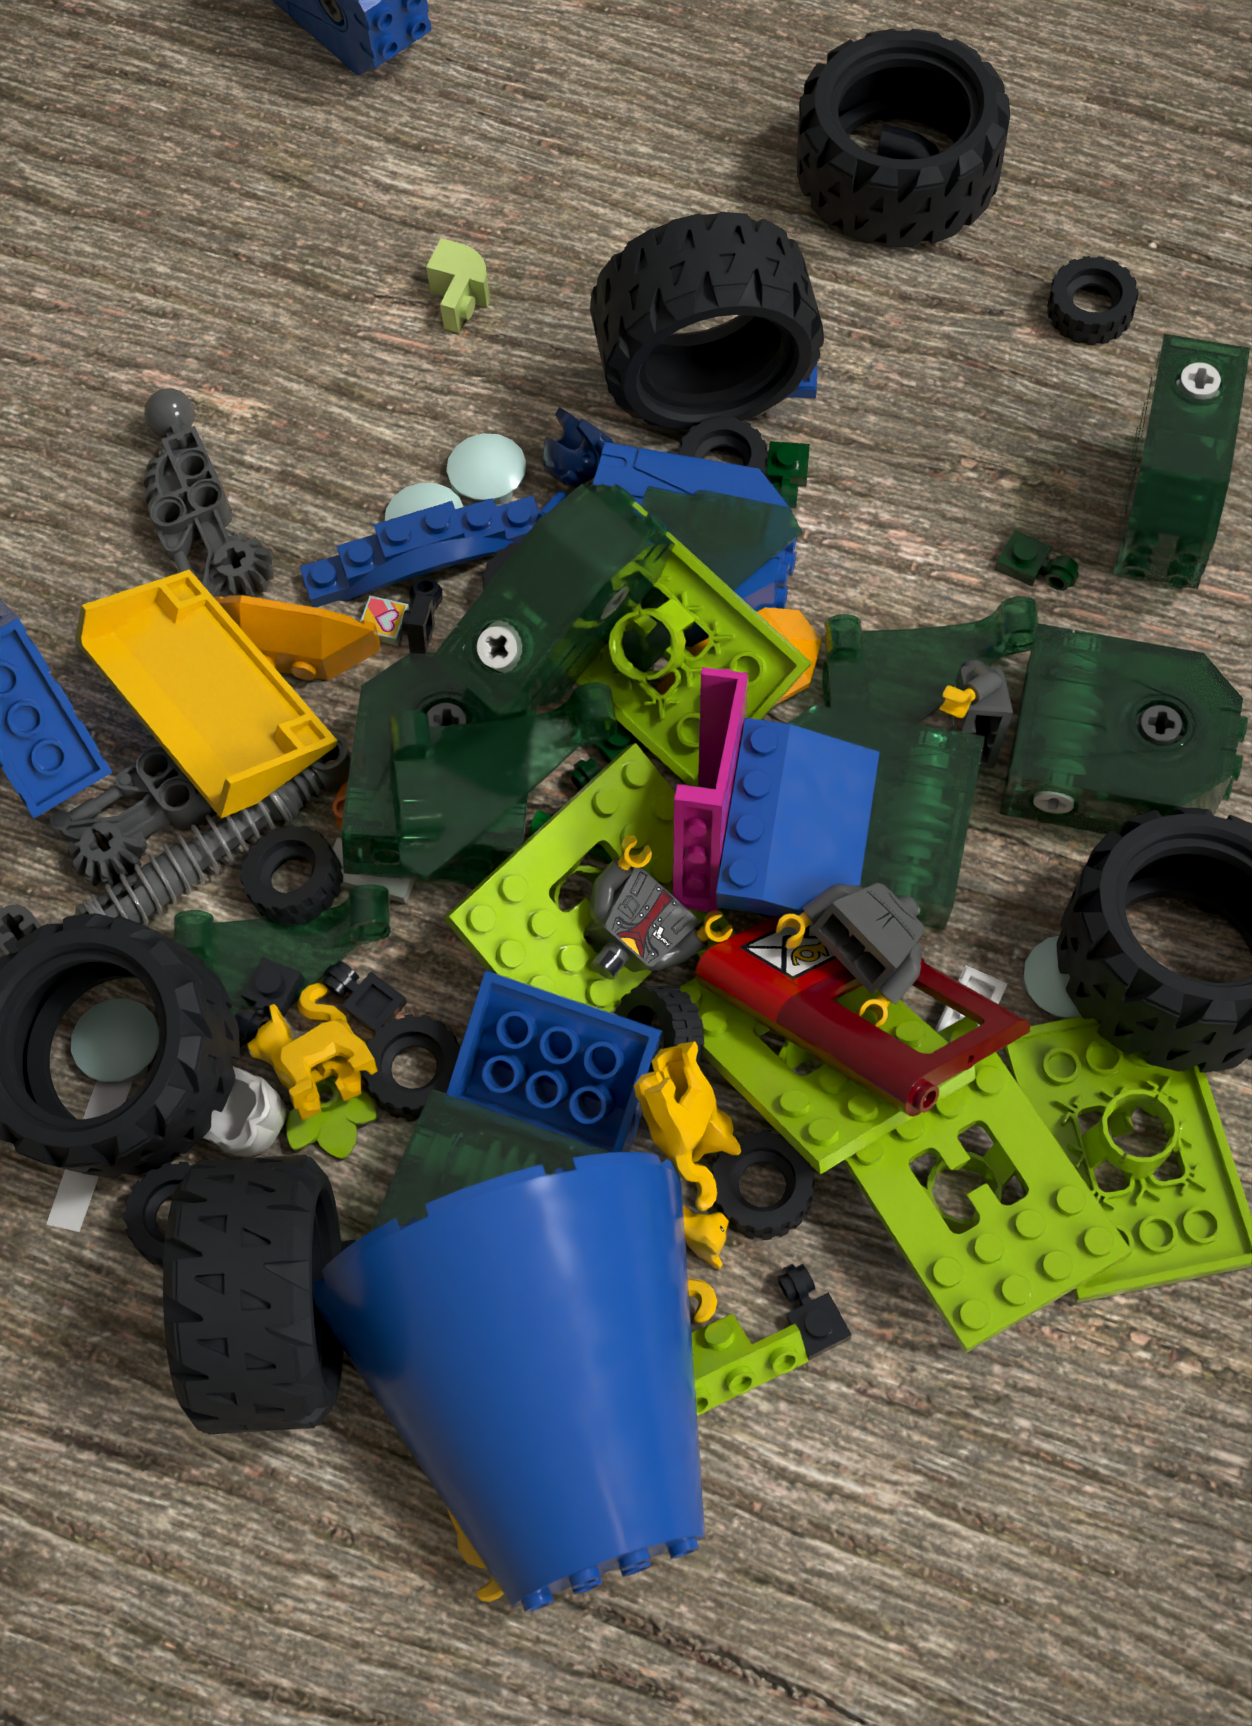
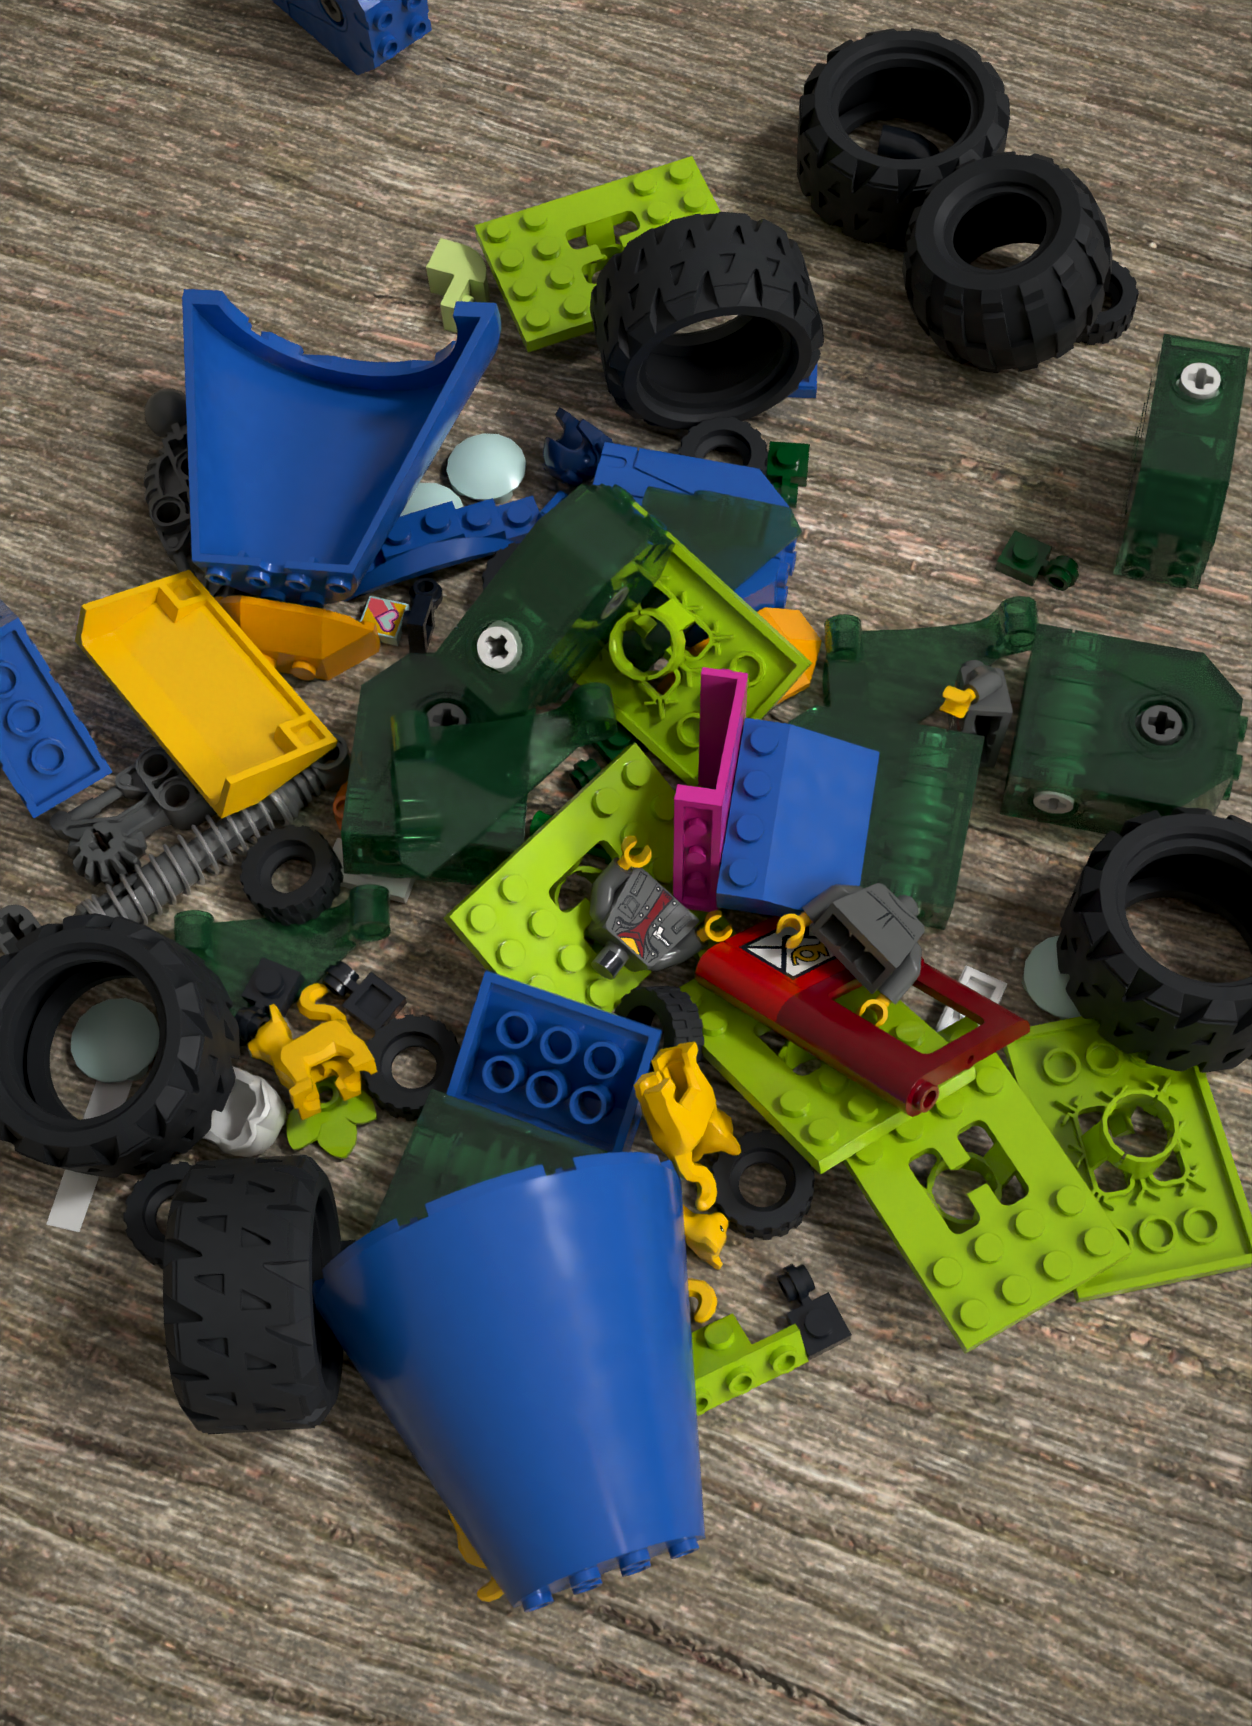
(309, 454): none -> blue cone
(549, 281): none -> lime plate
(1019, 311): none -> black tyre

